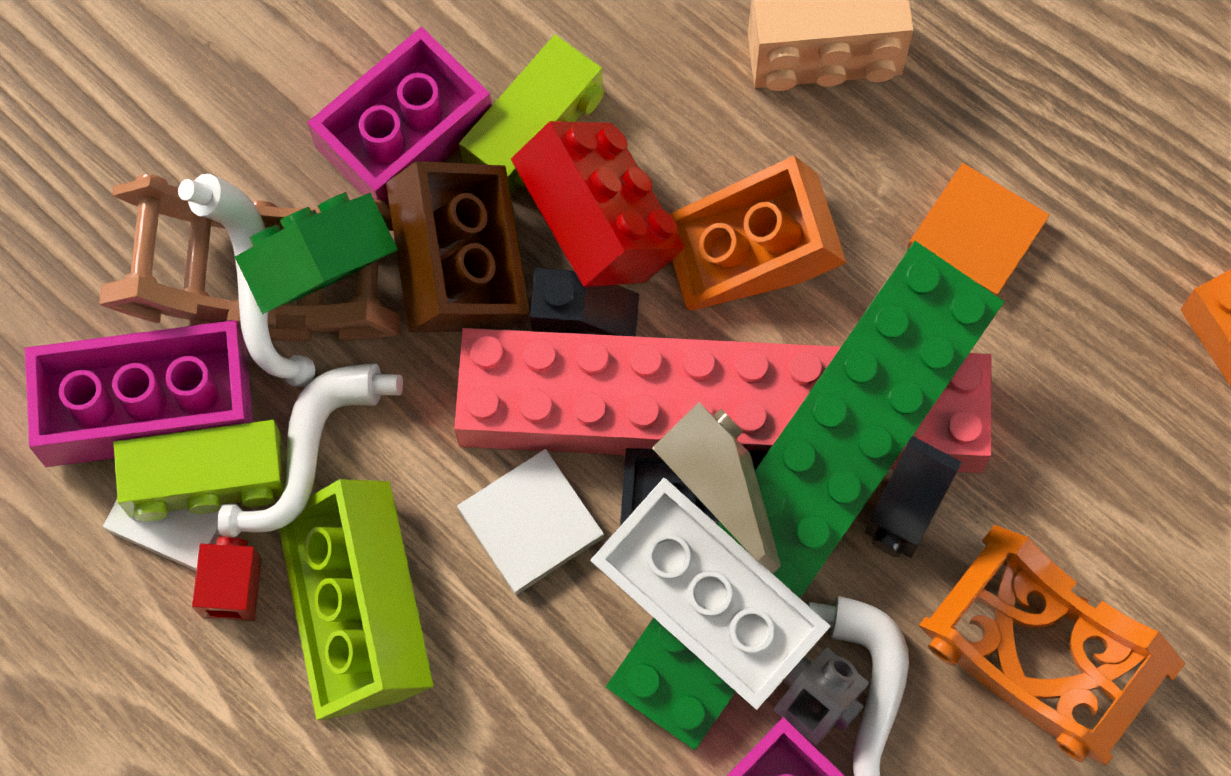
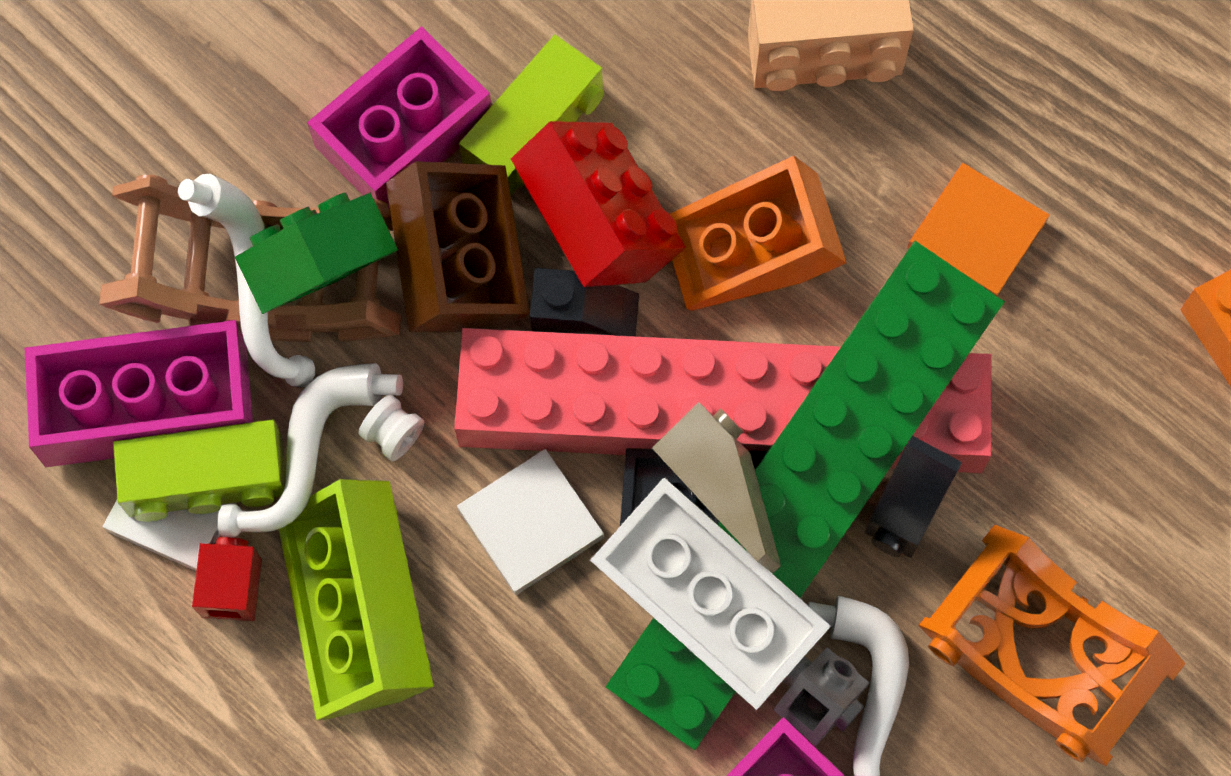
(391, 427): none -> white wheel

